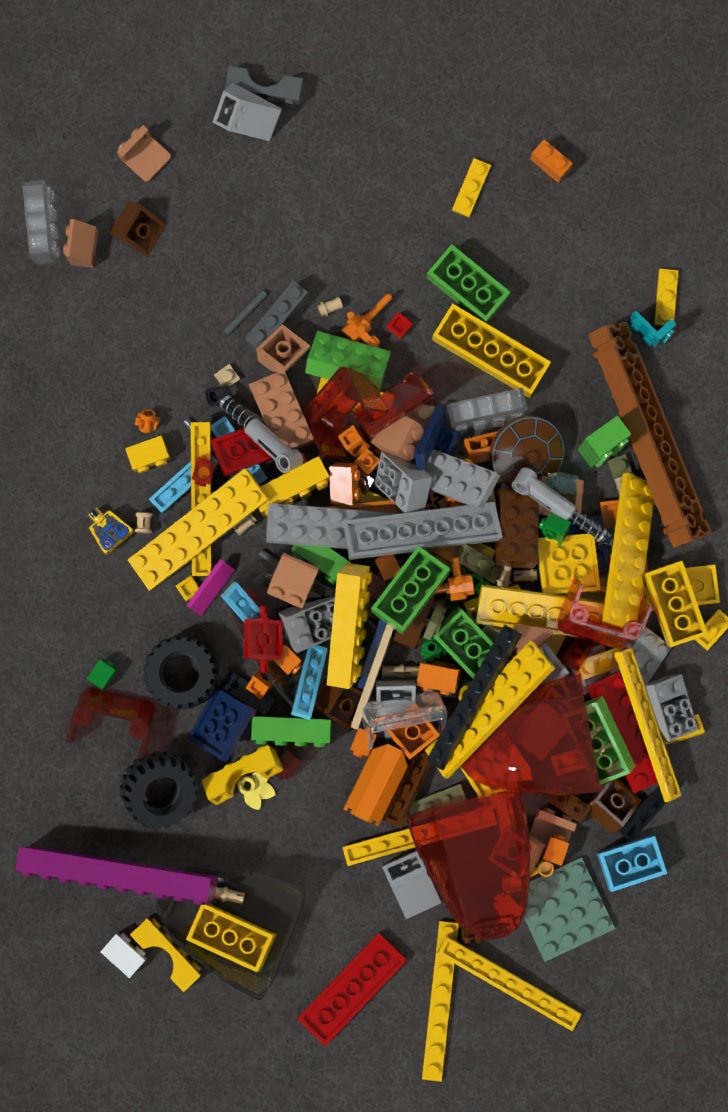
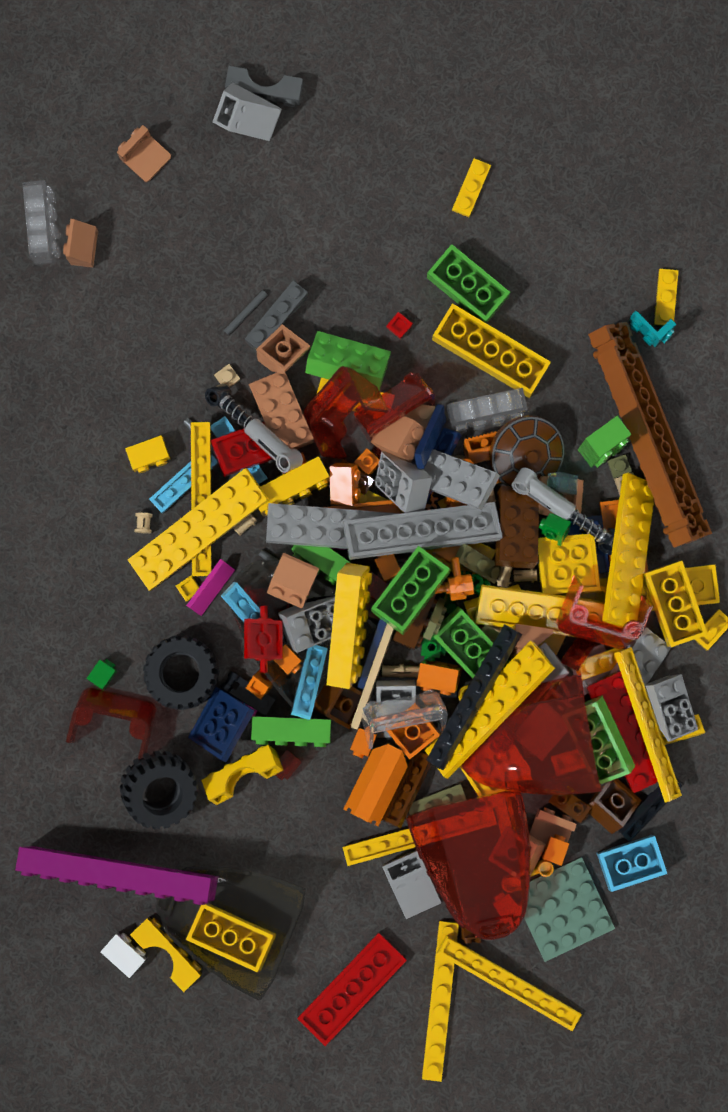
(108, 530): torso -> none
(138, 228): reddish brown slope -> none
(147, 421): orange gear -> none
(210, 465): clear red brick -> none
(225, 894): tan pin -> none
(259, 790): light yellow plate -> none
(330, 306): tan pin -> none
(354, 441): orange brick -> none
(359, 326): orange piece -> none
(551, 161): orange brick -> none

